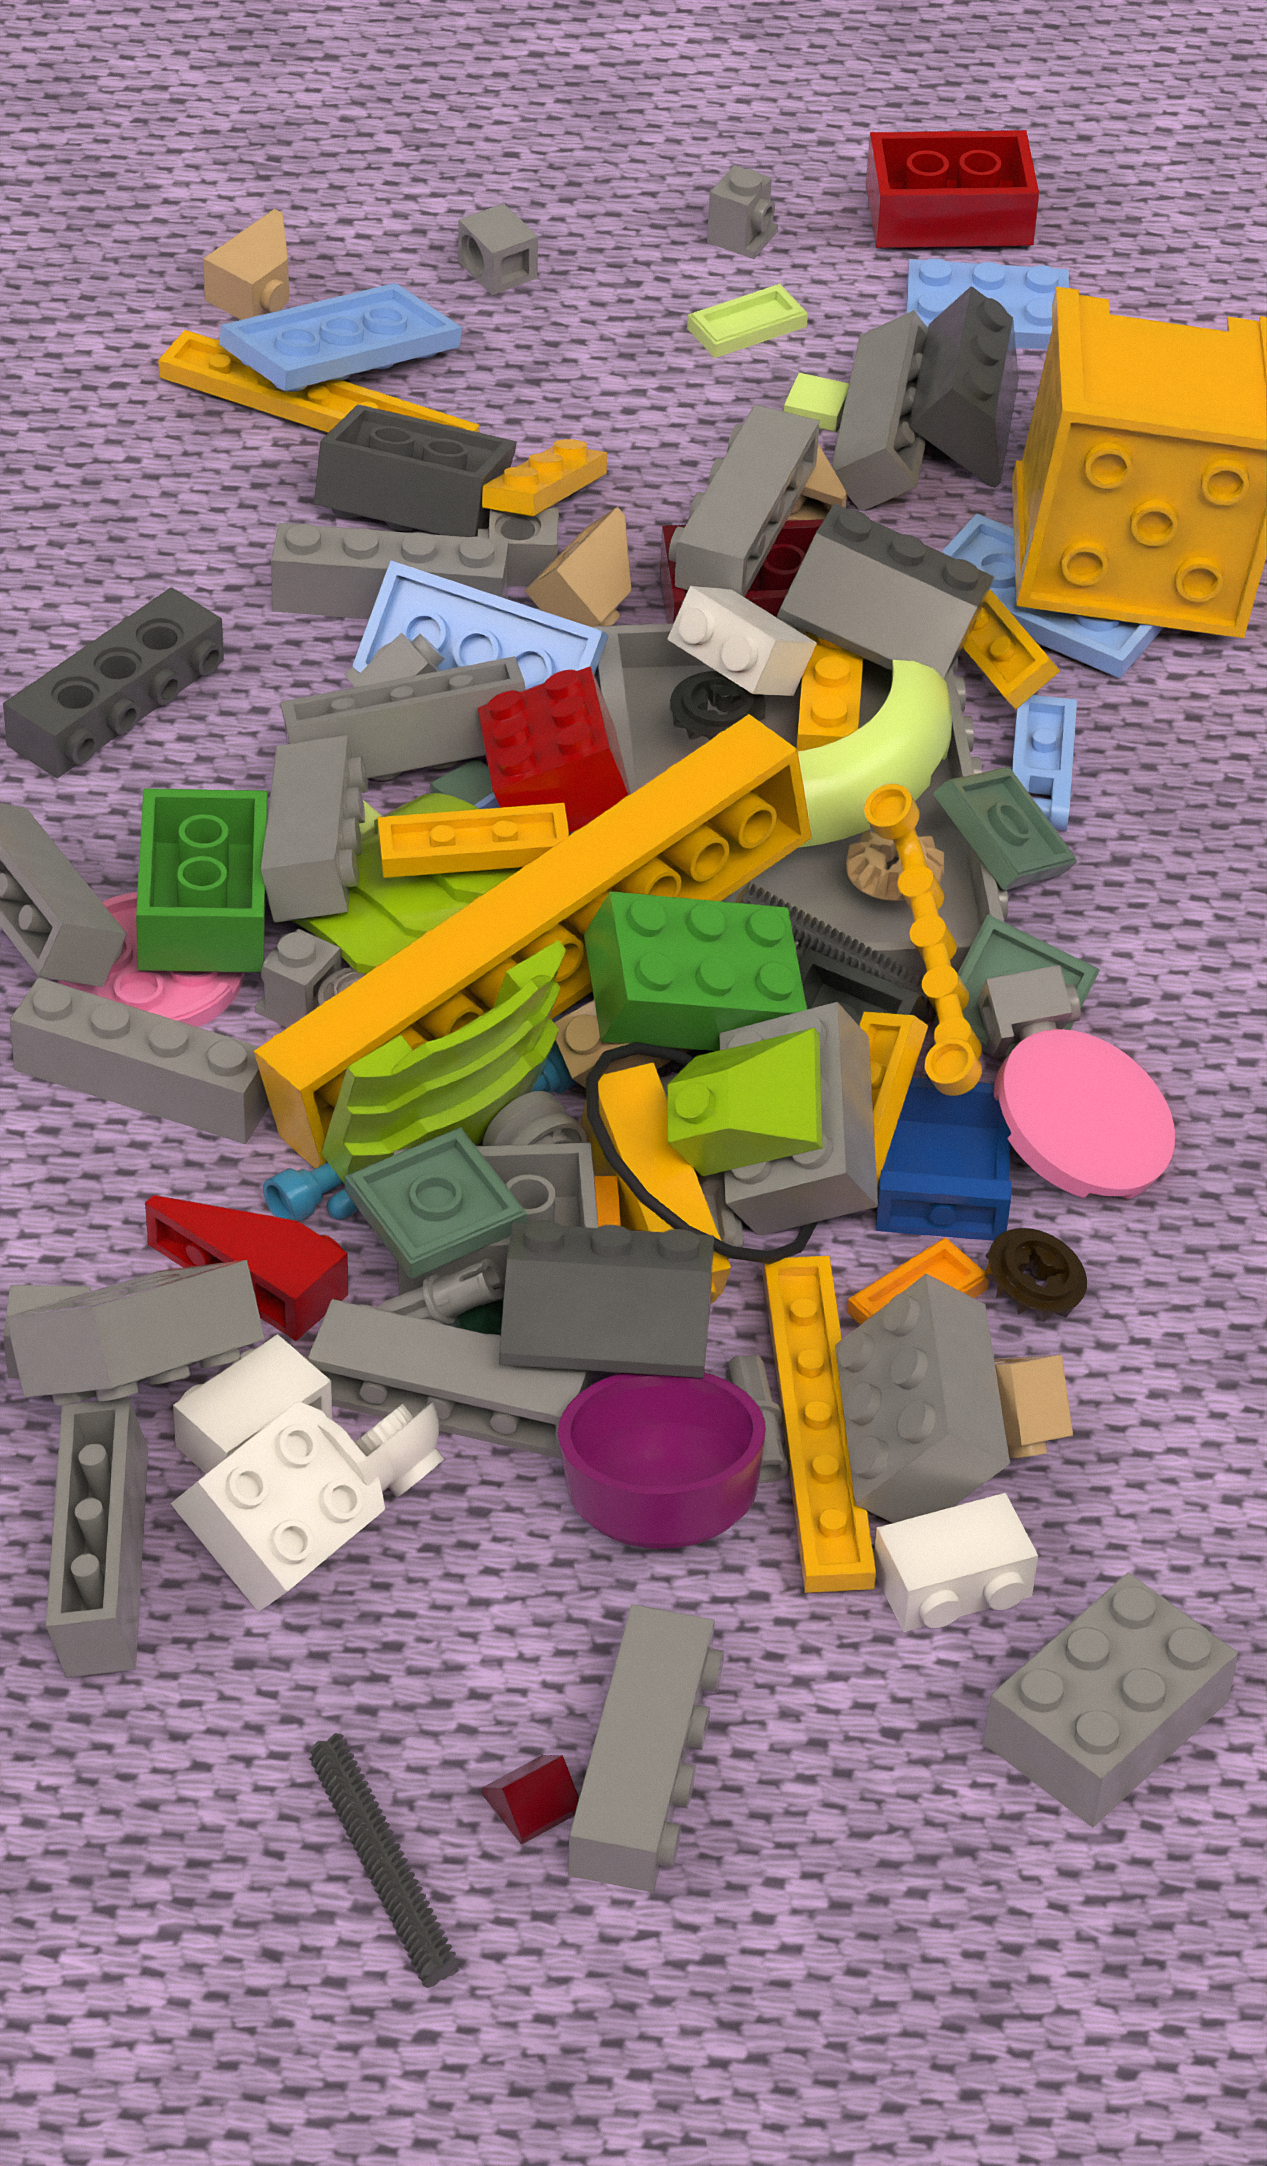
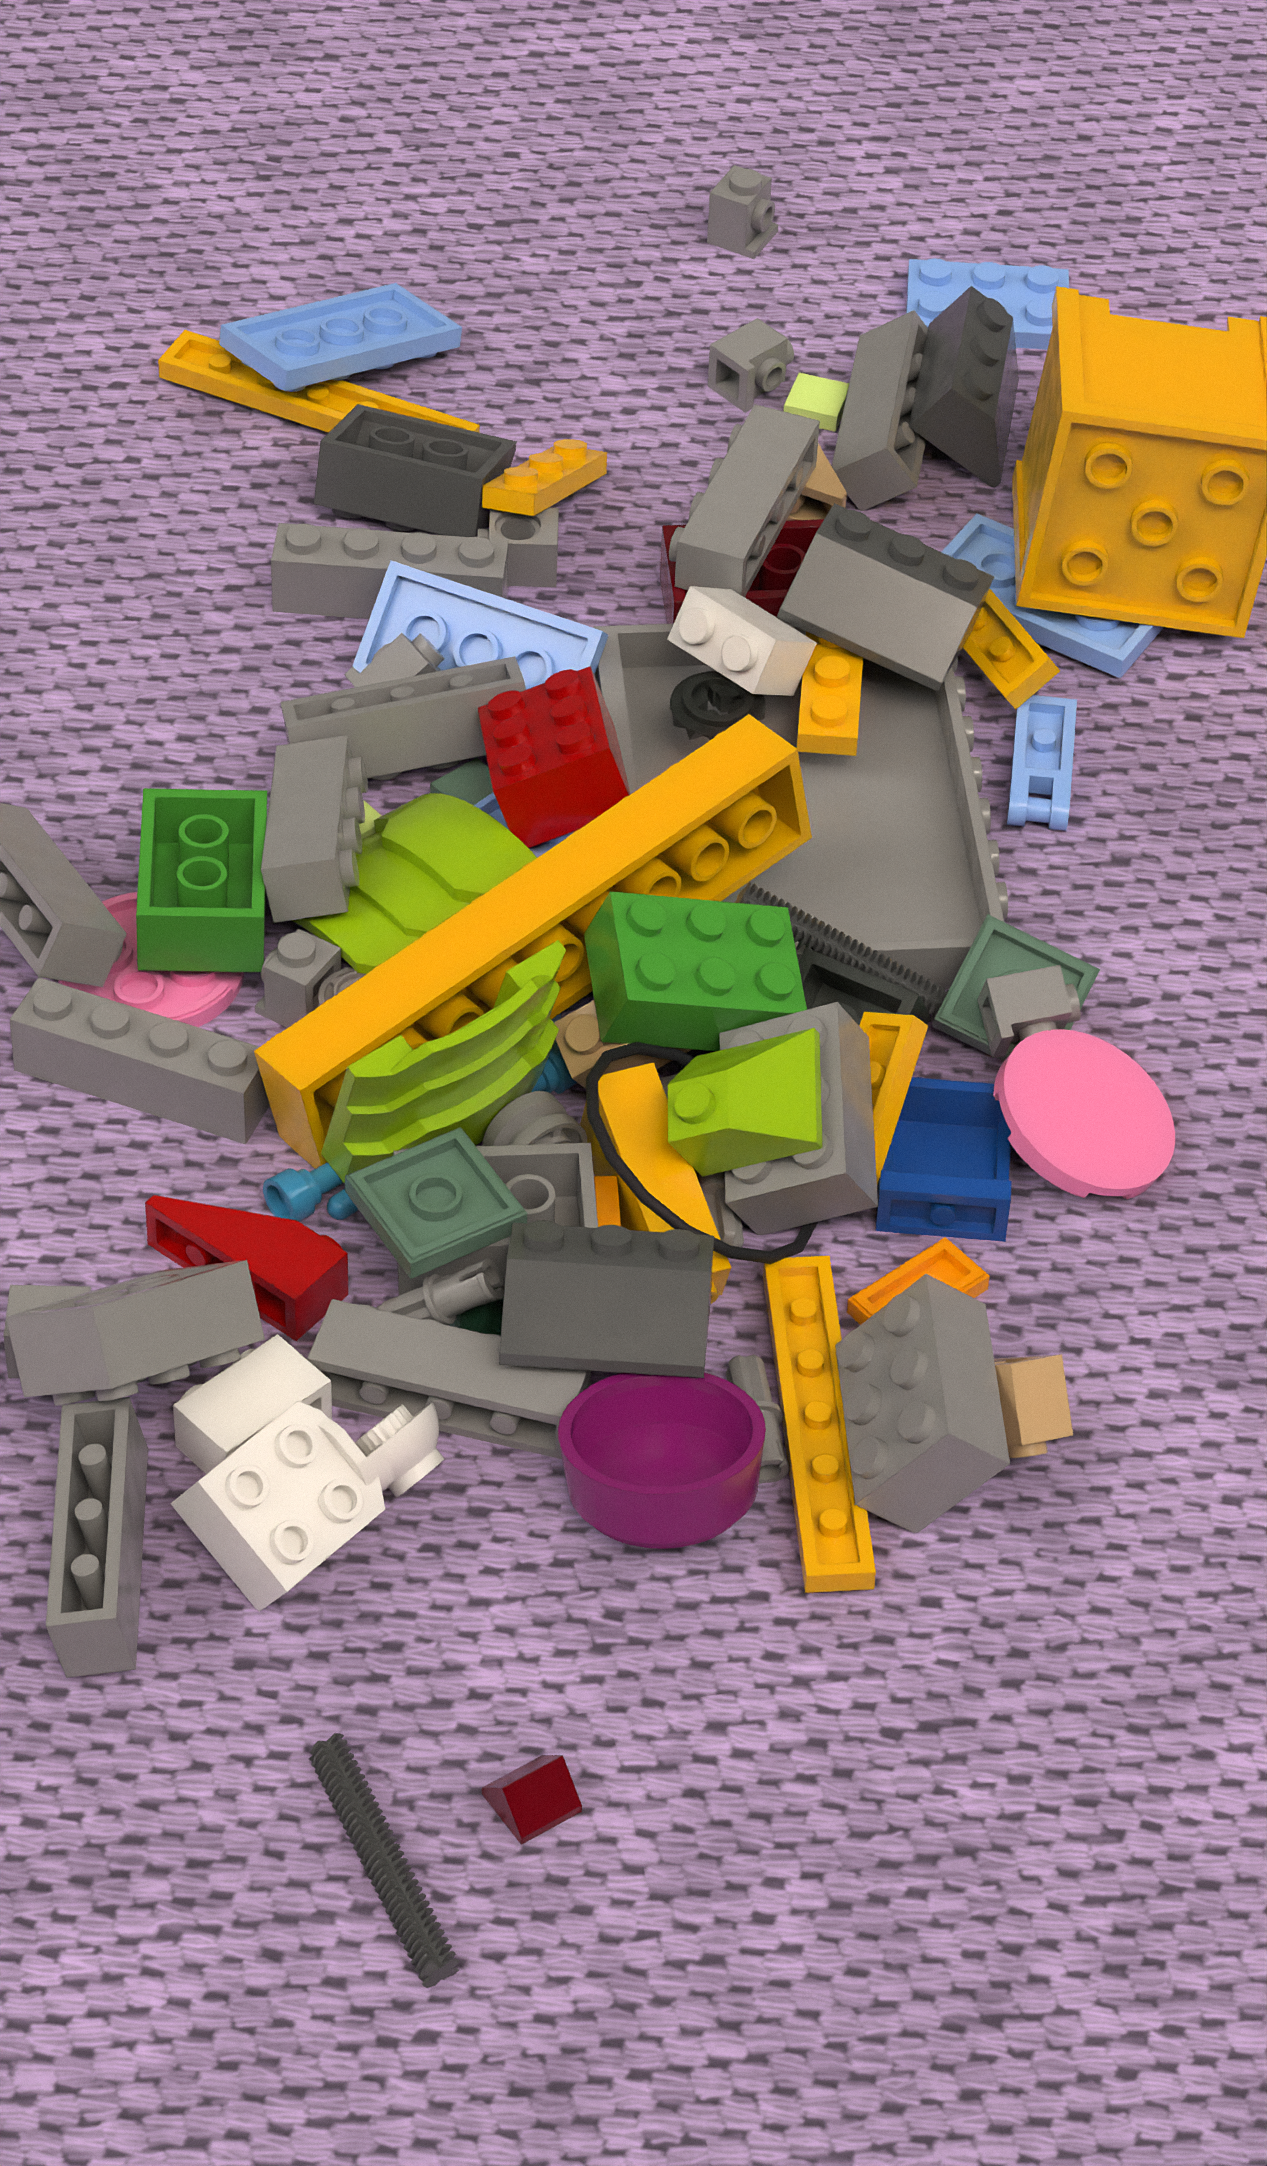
(113, 682): dark grey brick -> none
(250, 270): tan slope -> none
(469, 839): yellow plate -> none
(497, 249): light grey brick -> none
(588, 575): tan slope -> none
(643, 1748): light grey brick -> none
(747, 320): yellowish green tile -> none
(748, 363): none -> light grey brick
(868, 865): tan gear -> none
(894, 747): yellowish green brick -> none
(951, 188): red brick -> none
(954, 1059): yellow bar -> none
(955, 1563): white brick -> none
(1005, 827): sand green tile -> none
(1049, 1260): dark brown gear -> none
(1110, 1699): light grey brick -> none

